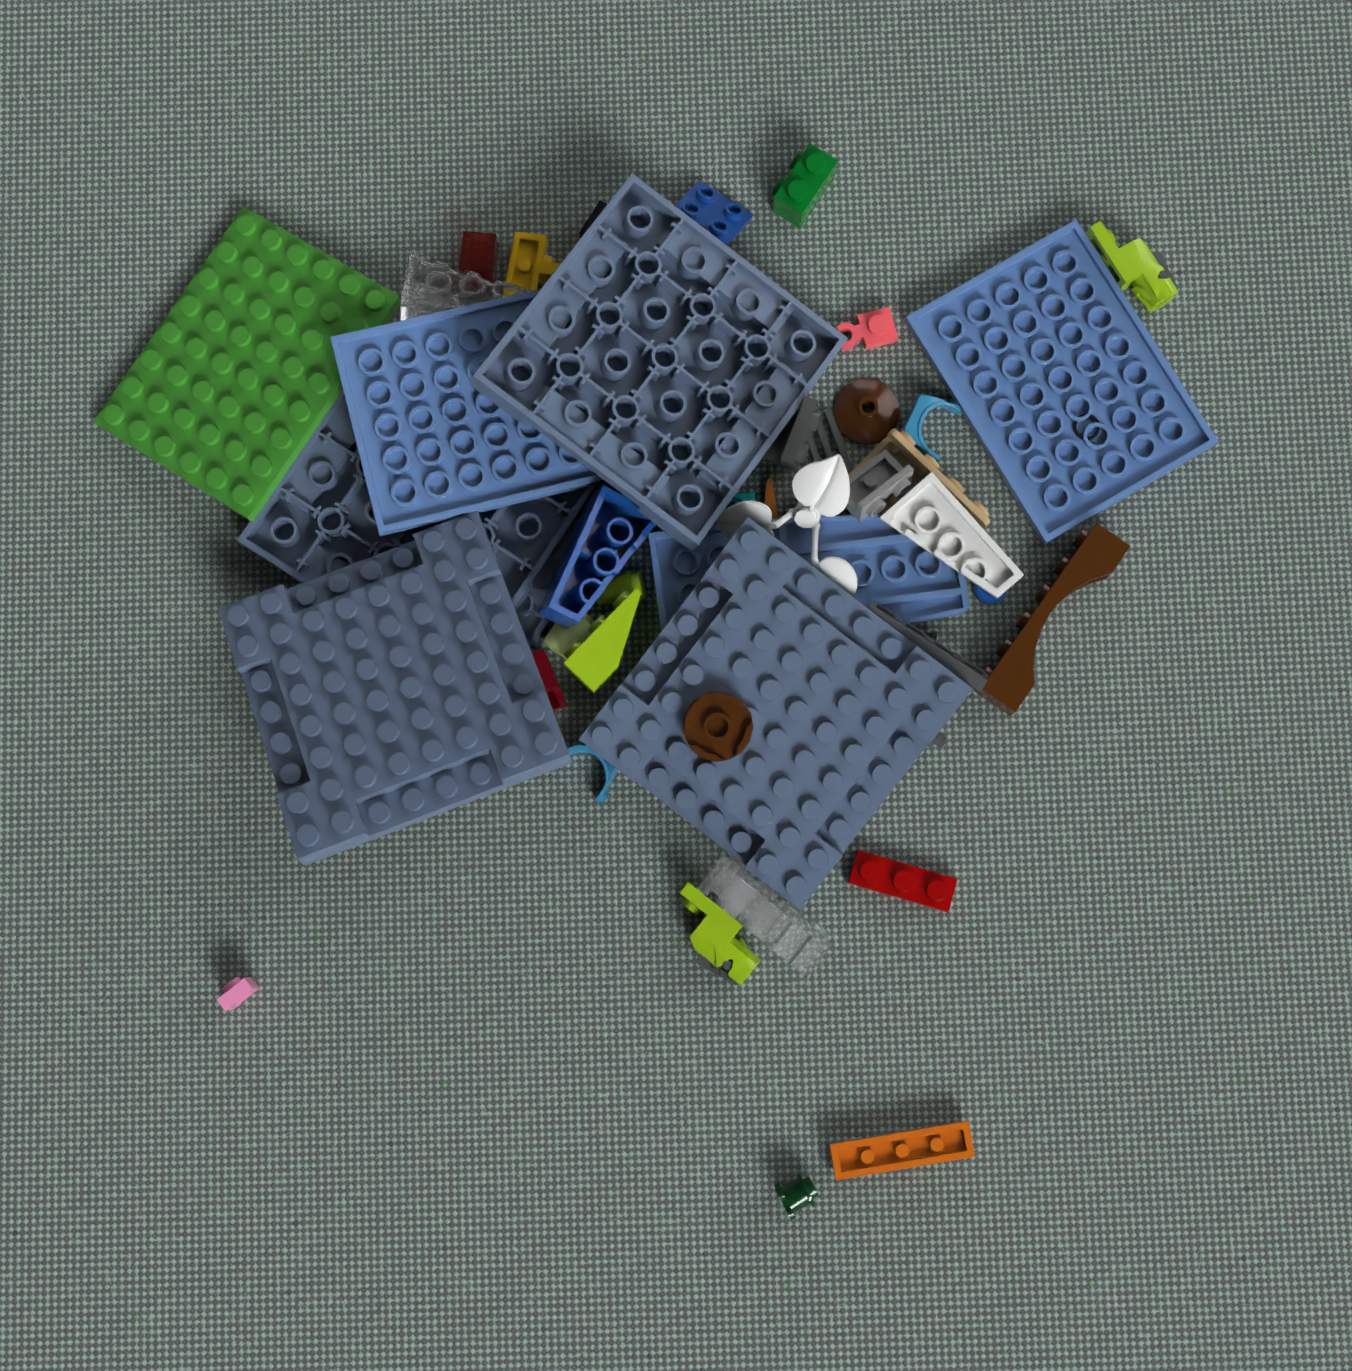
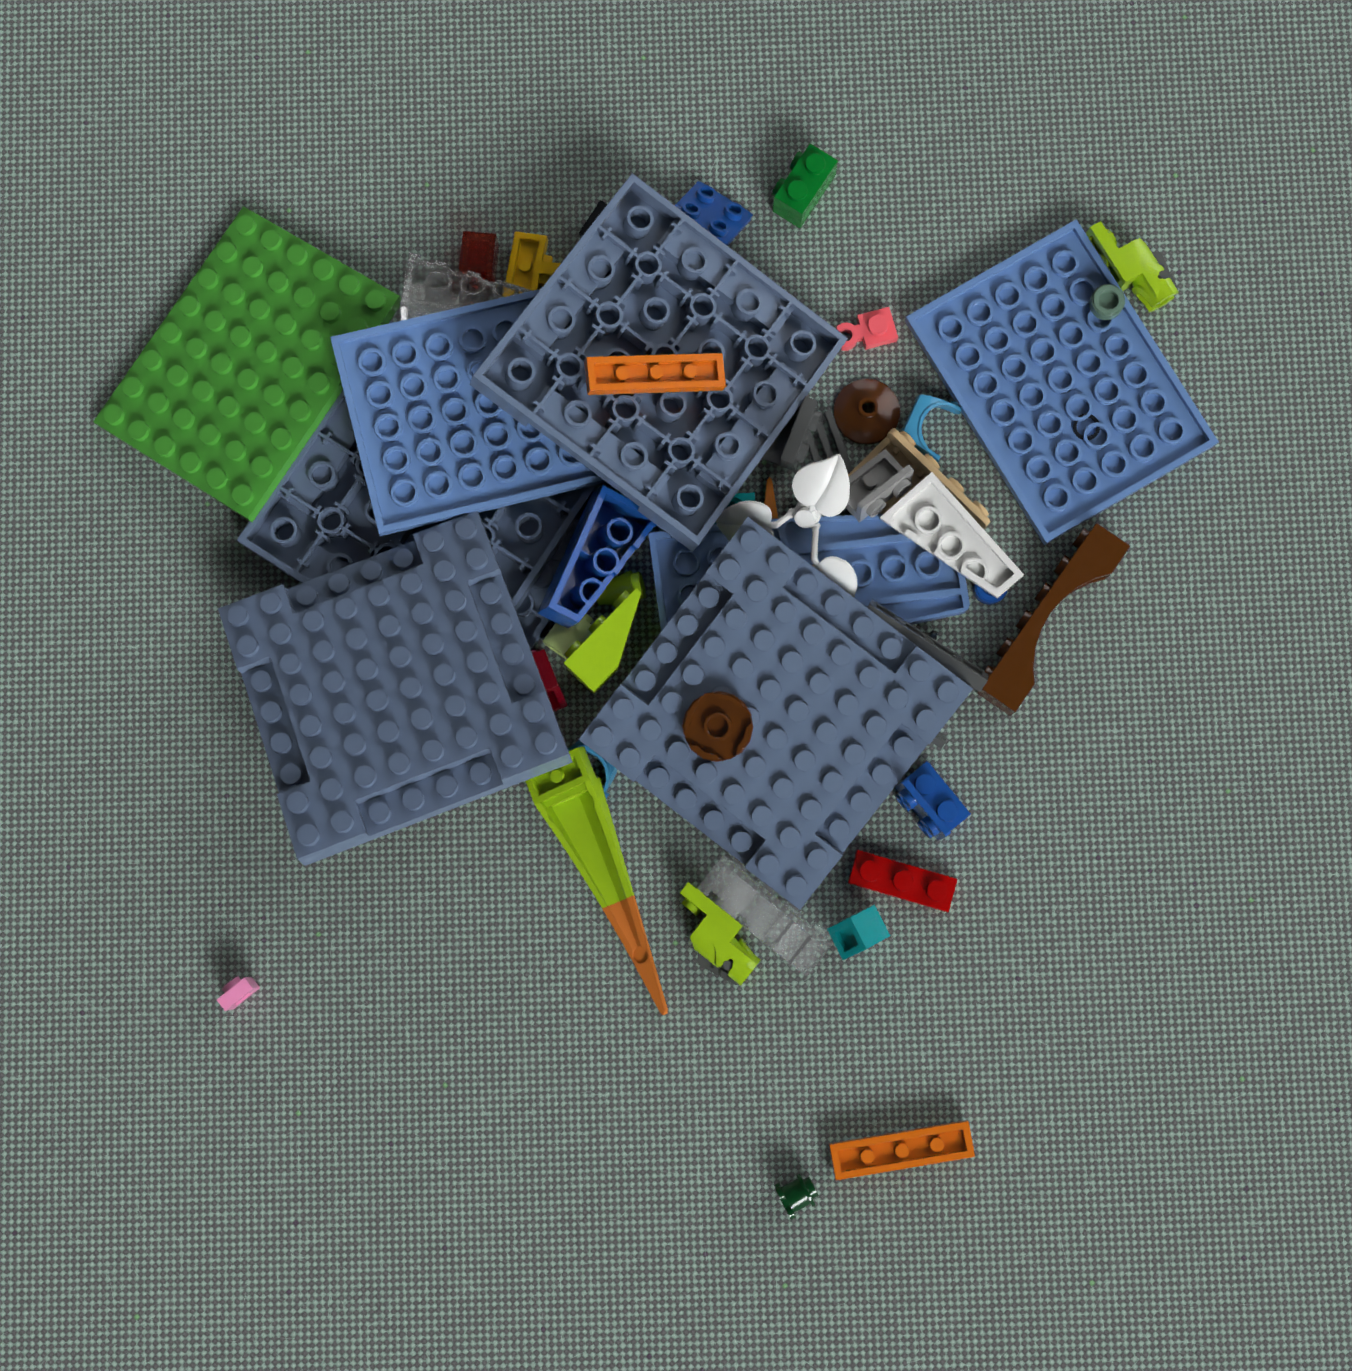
(580, 818): none -> lime plate
(654, 373): none -> orange plate
(858, 932): none -> teal brick
(931, 801): none -> blue bracket
(1107, 302): none -> sand green tile

